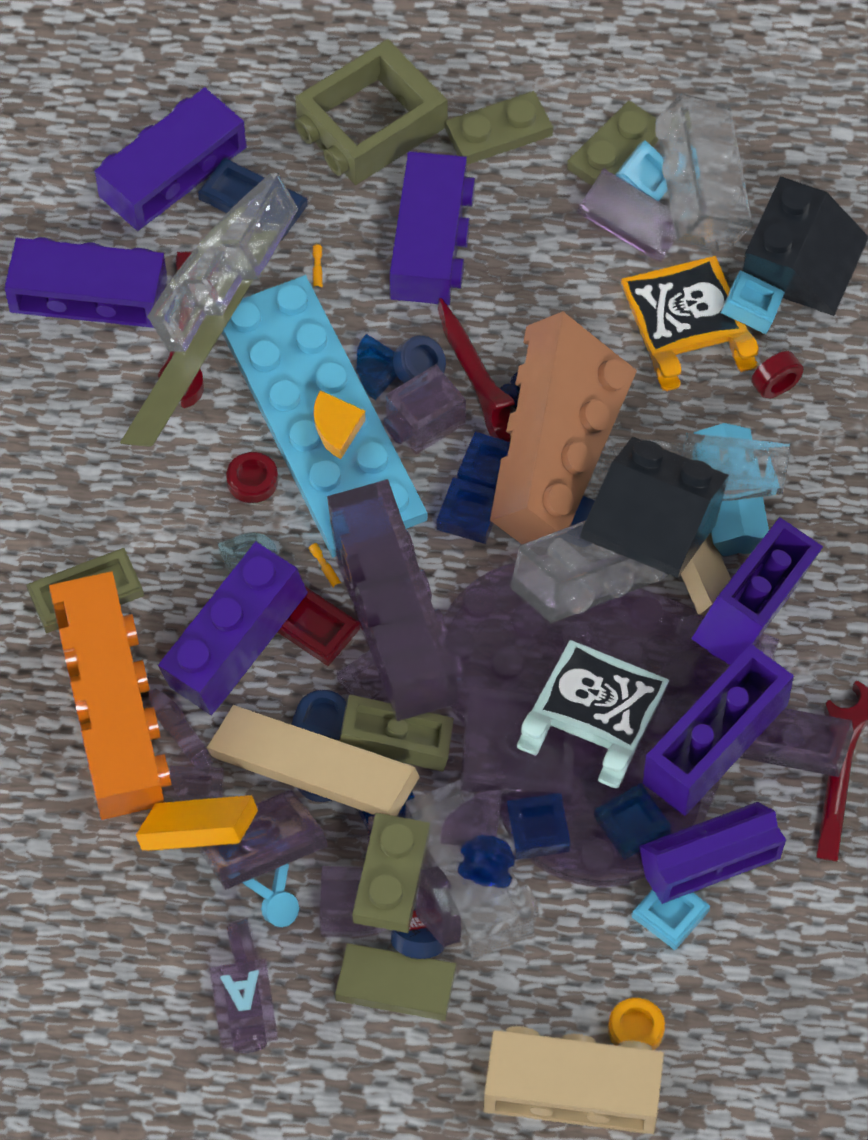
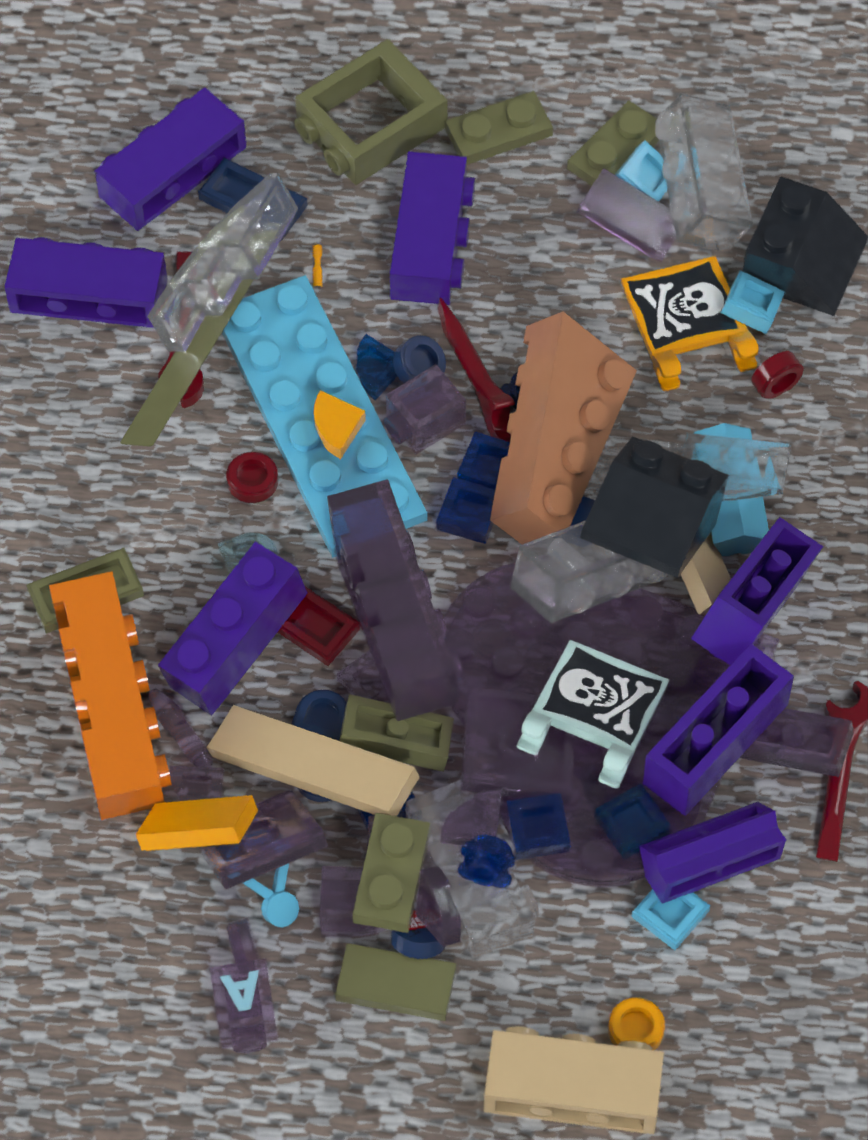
(325, 567): light orange piece -> none

